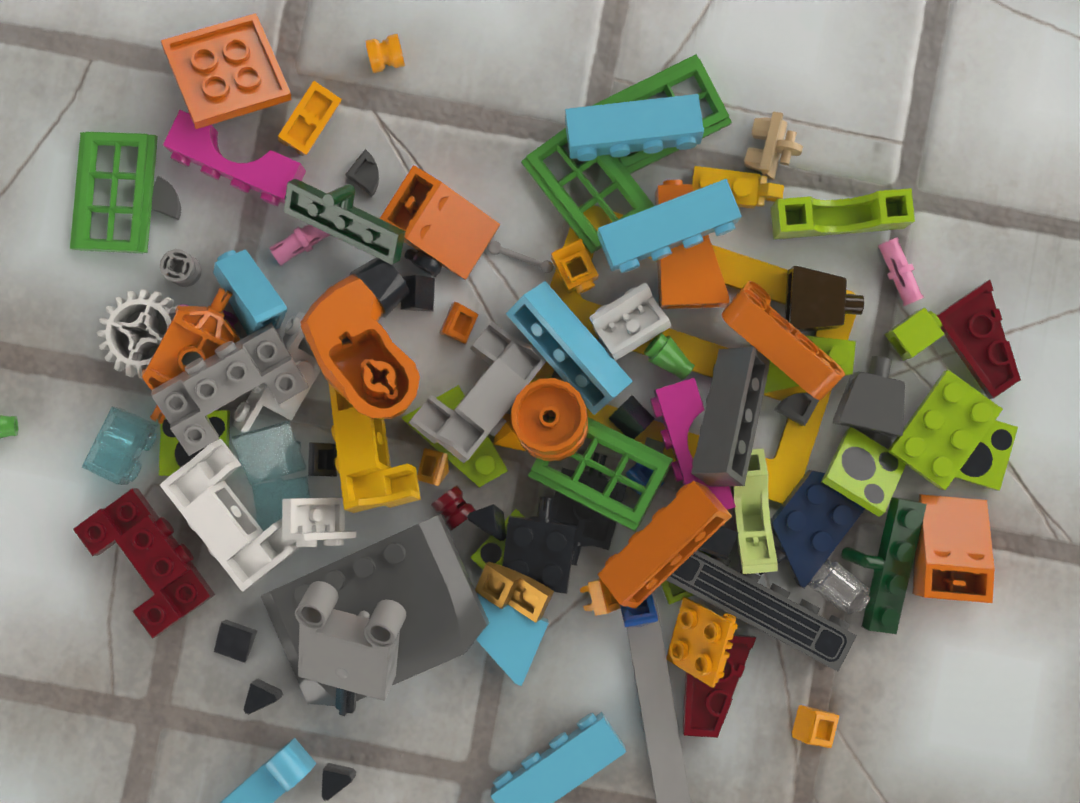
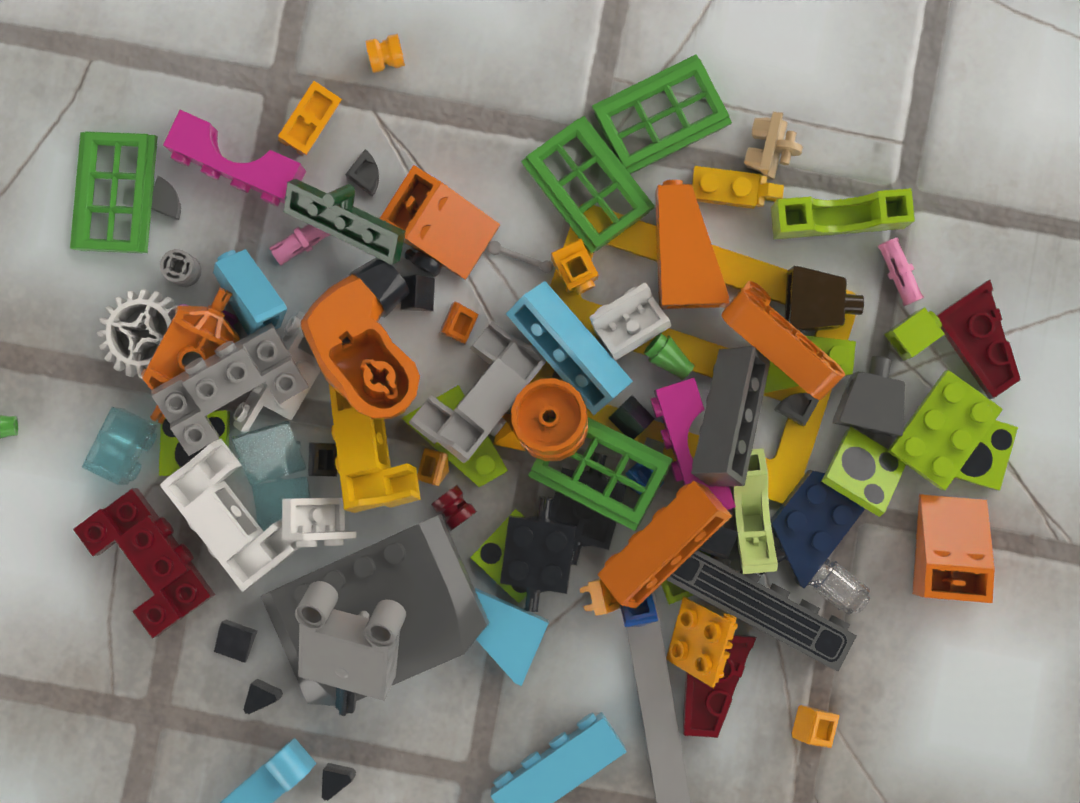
(226, 70): orange plate -> none
(489, 520): black slope -> none
(508, 587): pearl gold slope -> none
(634, 127): medium azure brick -> none
(669, 225): medium azure brick -> none
(891, 566): dark green plate -> none

